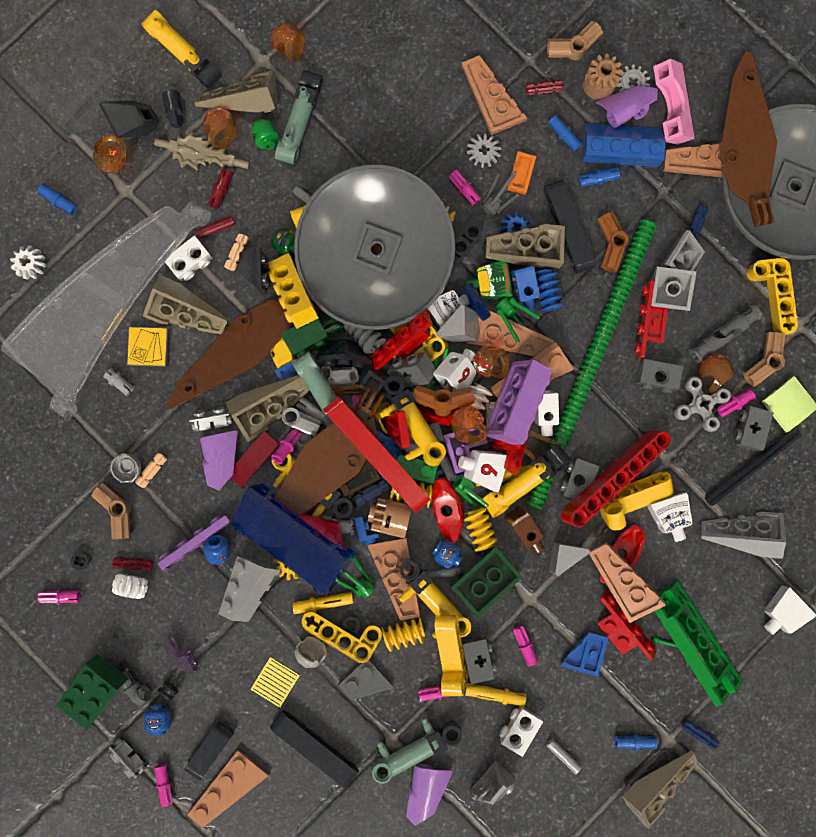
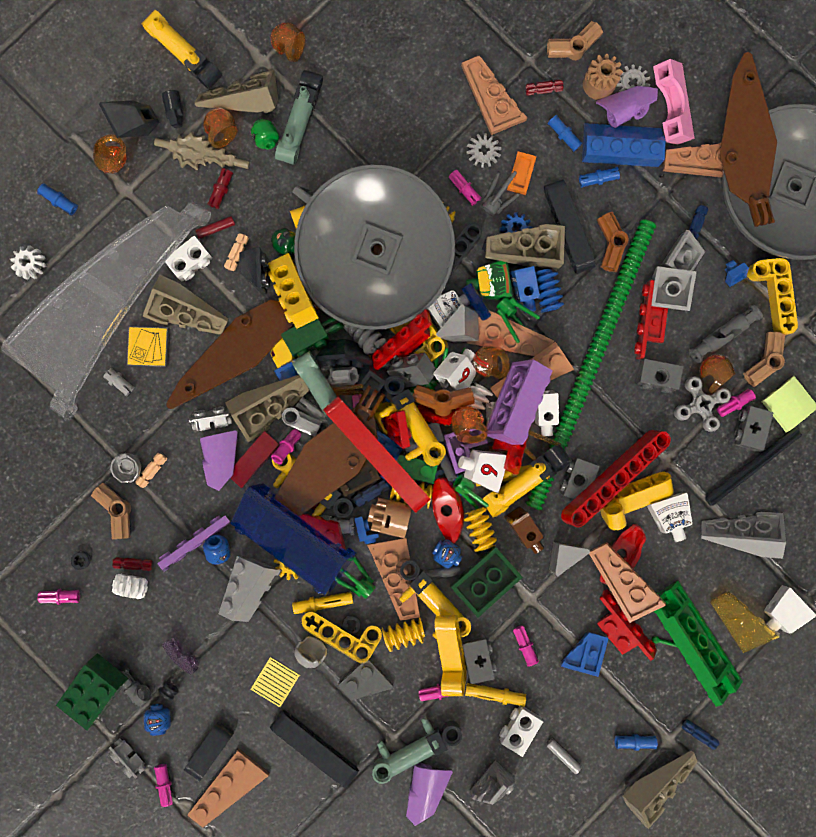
(735, 273): none -> blue tile
(742, 624): none -> clear yellow wing

